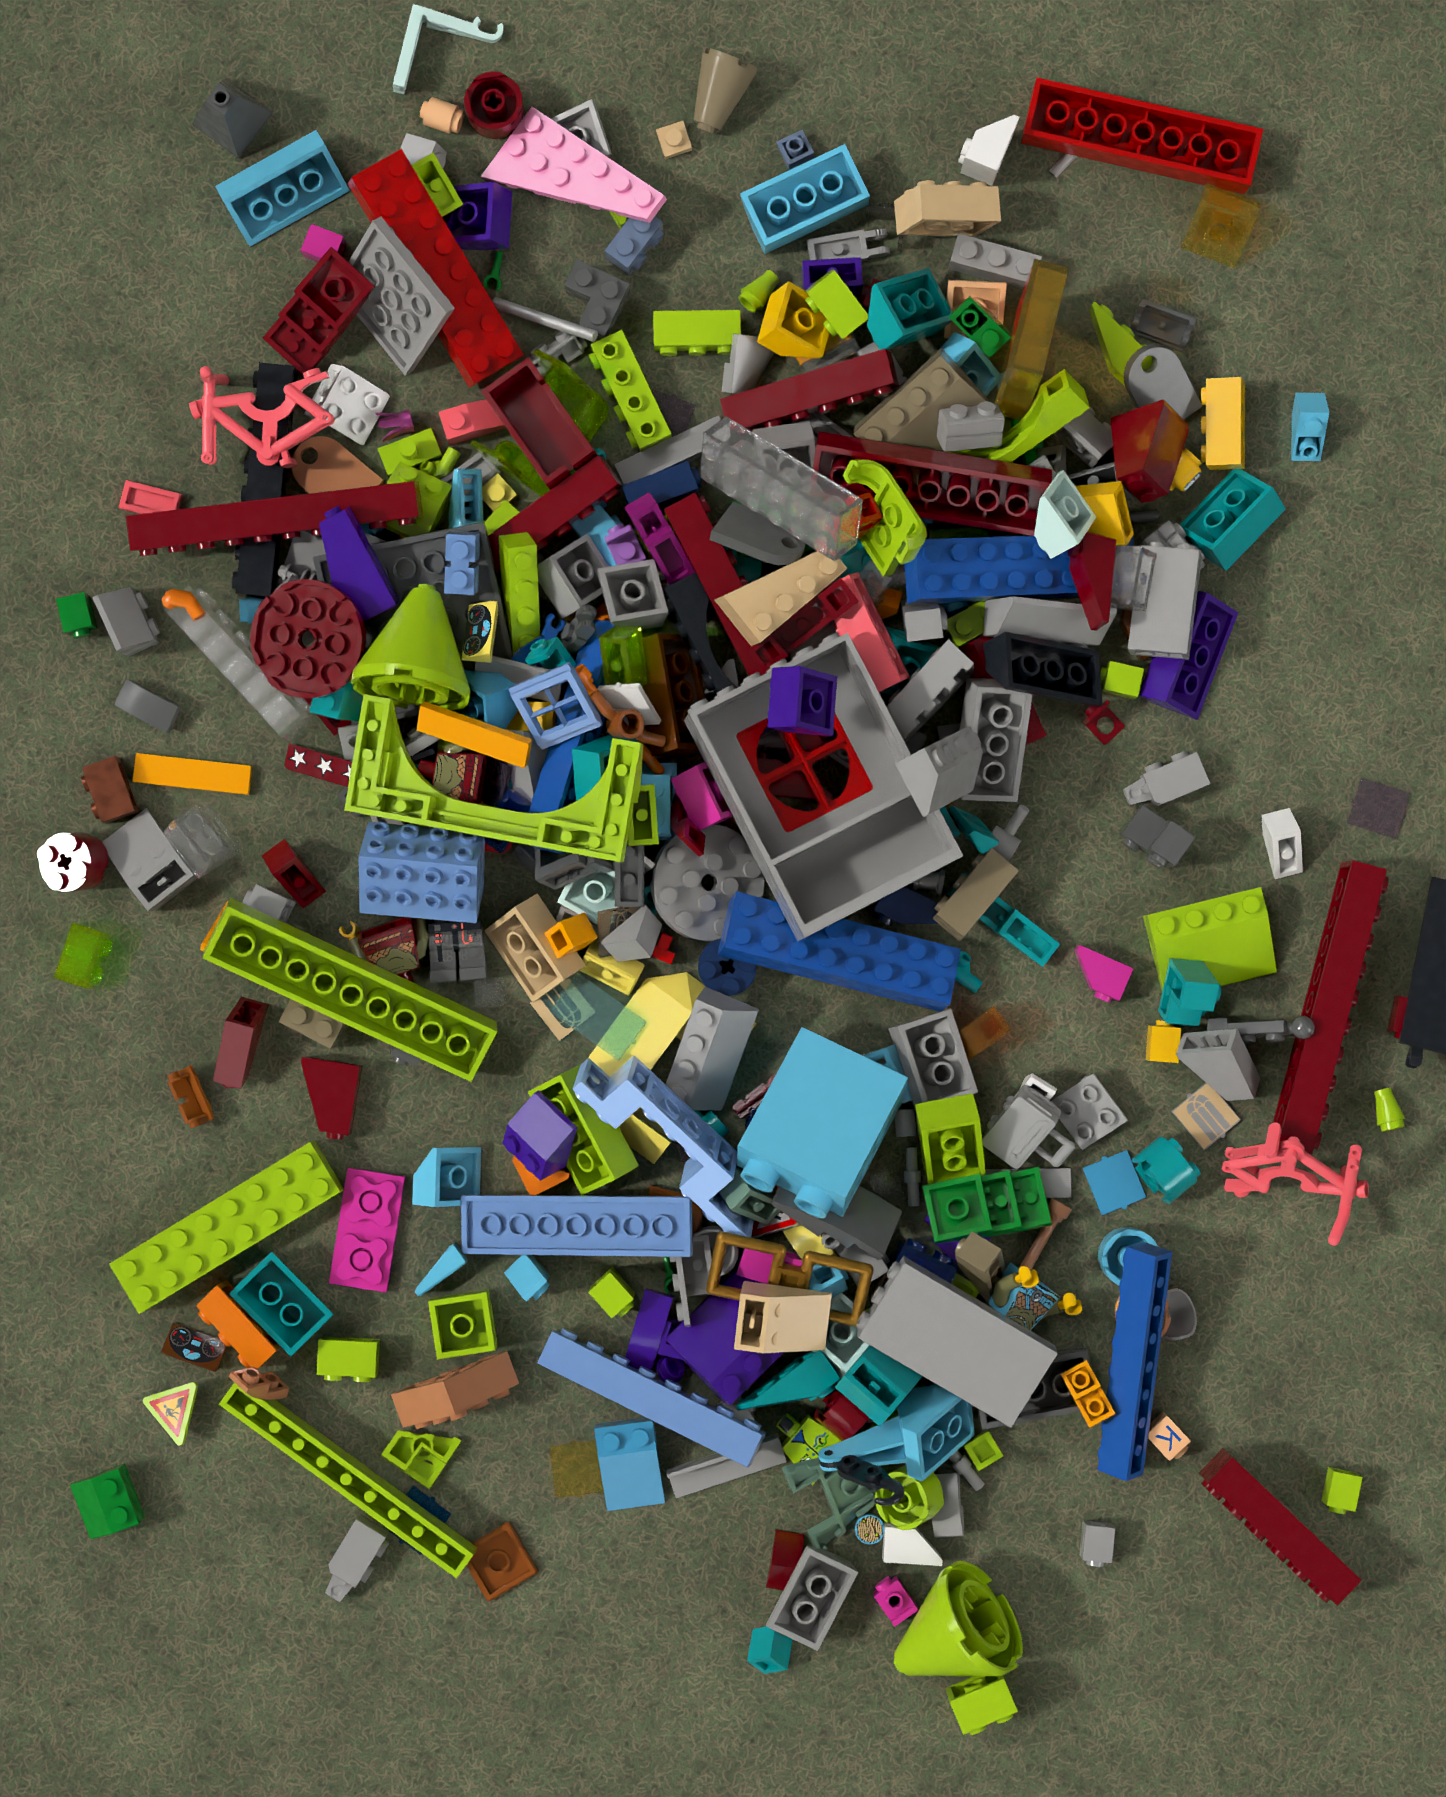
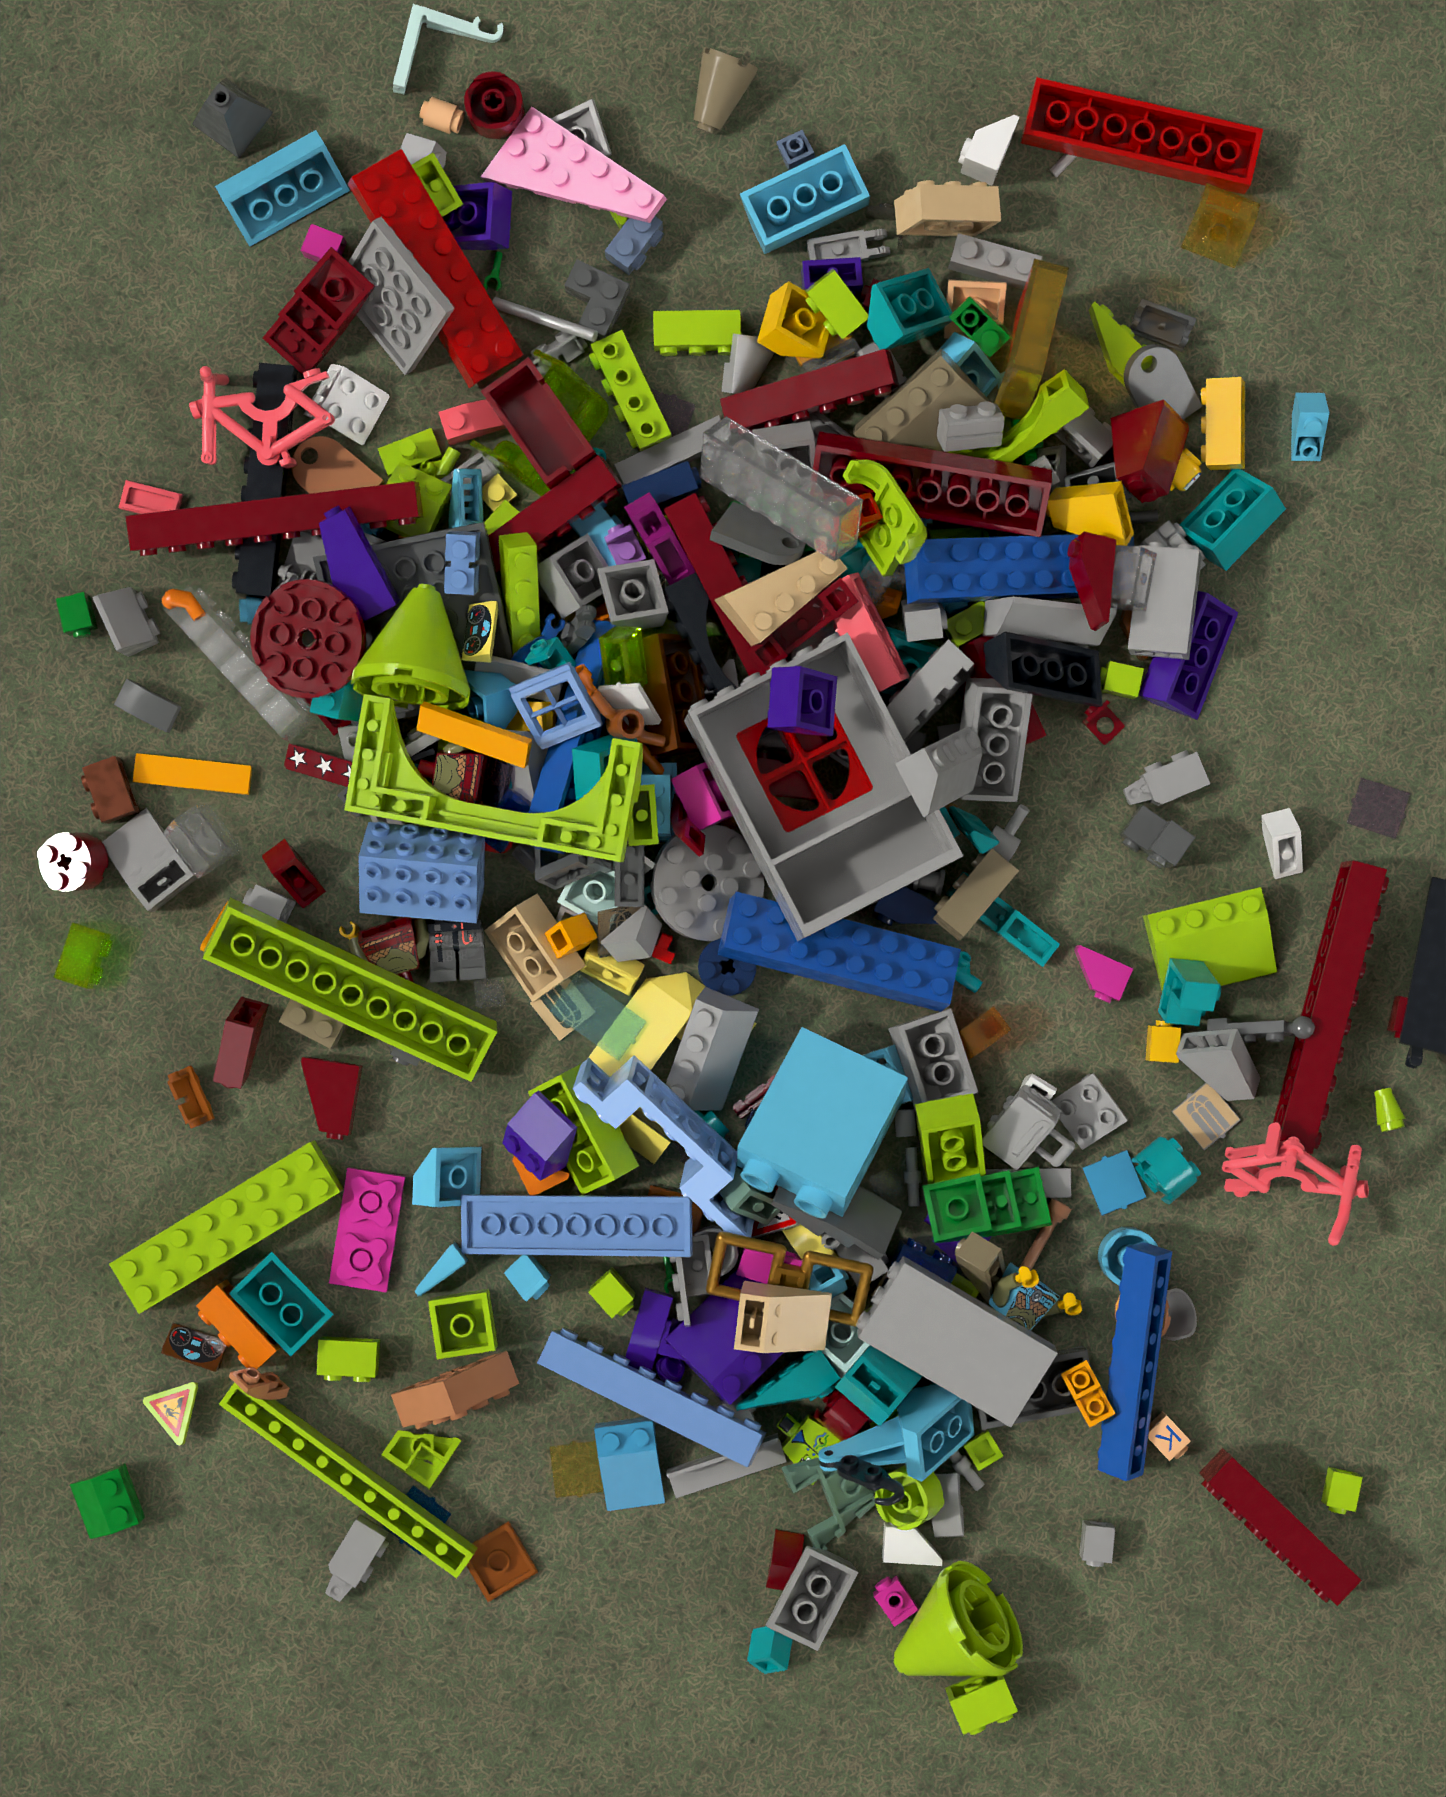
(398, 419): flat silver piece -> none
(673, 139): tan plate -> none
(757, 293): lime cone -> none
(869, 1528): tile -> none
(1062, 516): light aqua slope -> none

